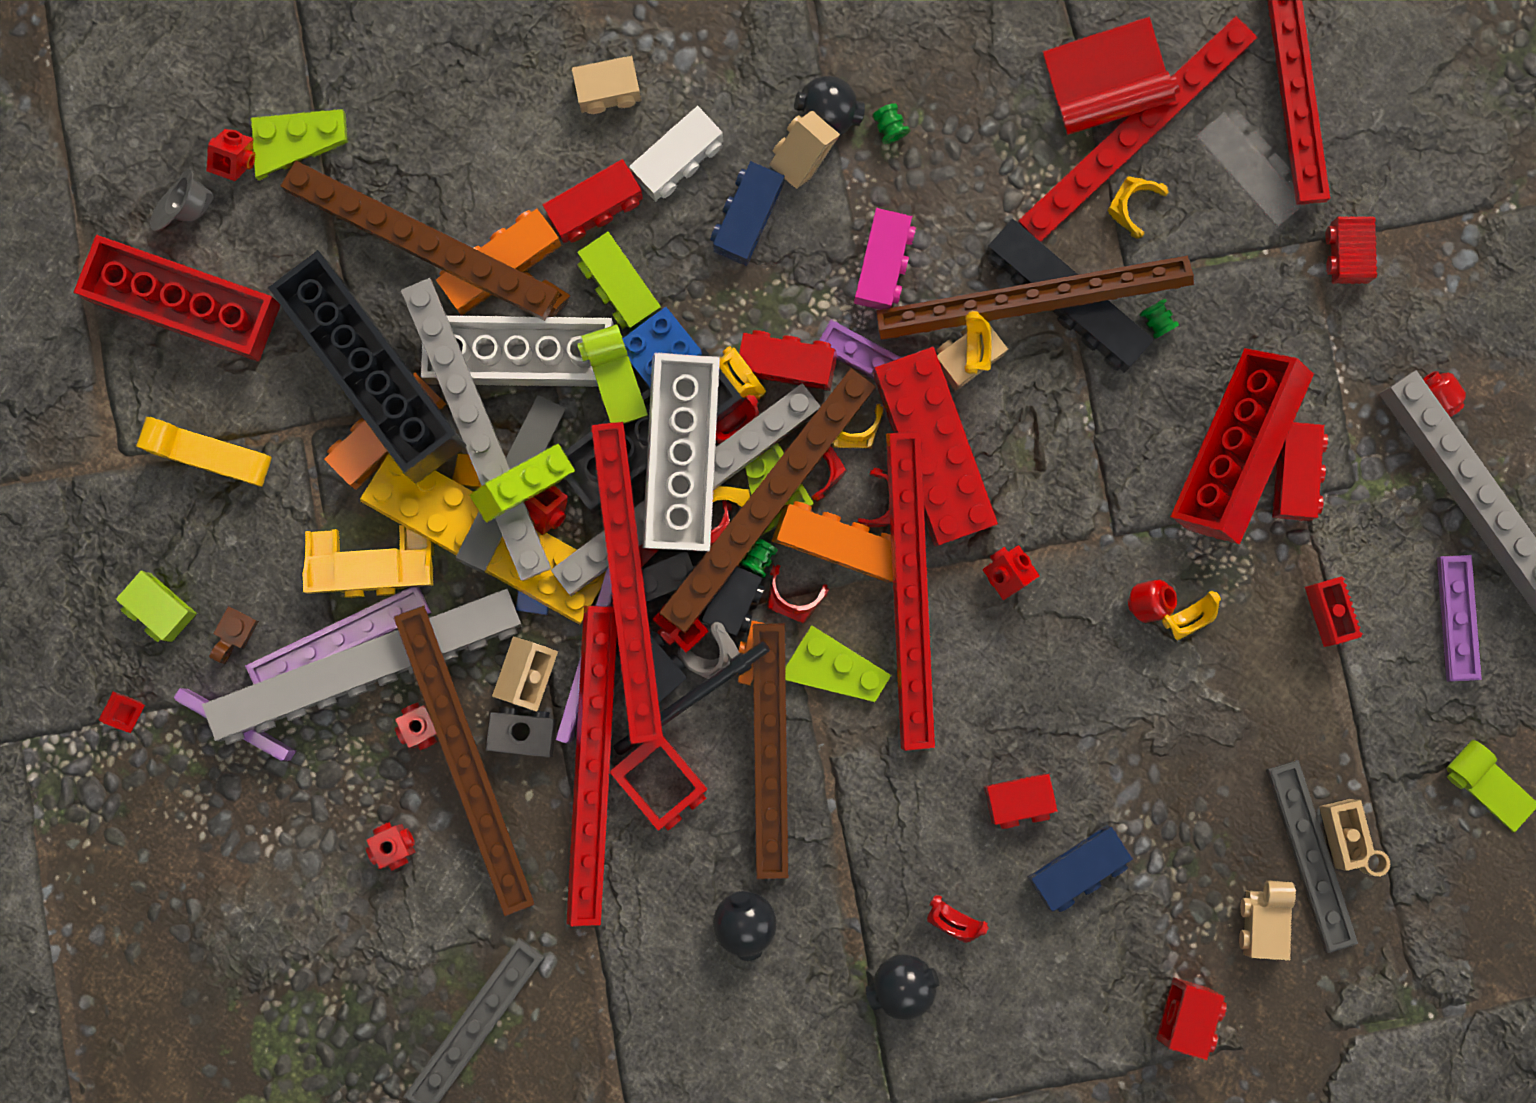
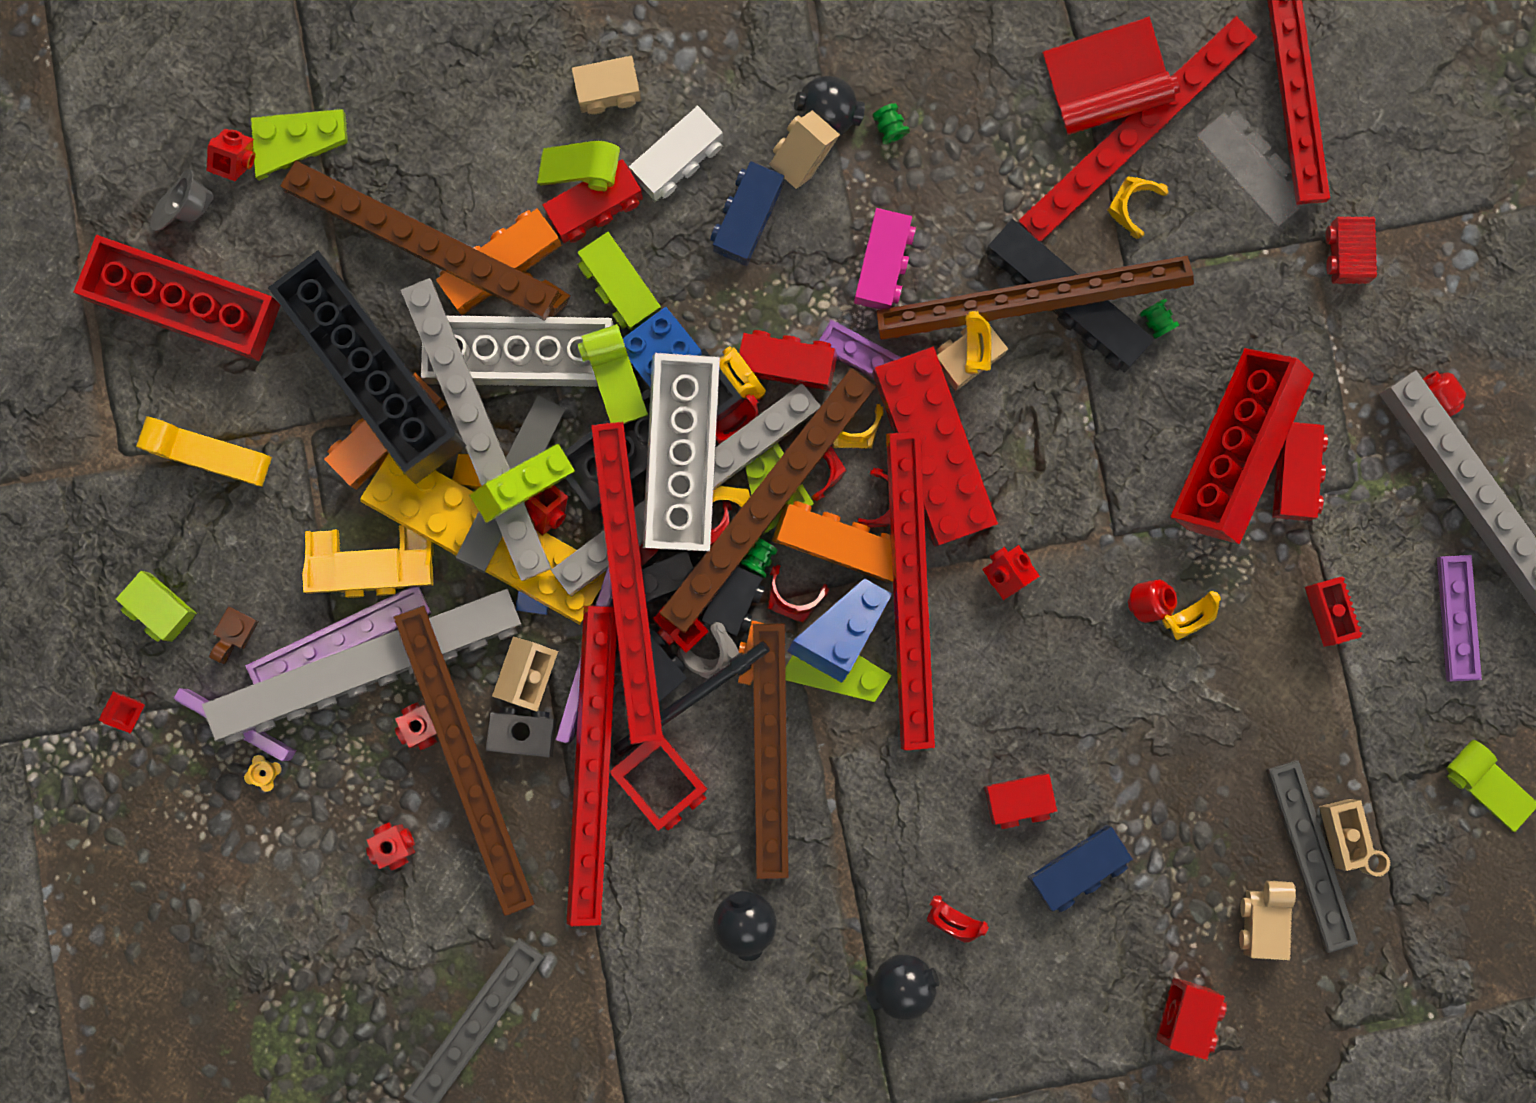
(253, 775): none -> yellow plate
(586, 161): none -> lime door
(842, 631): none -> wedge

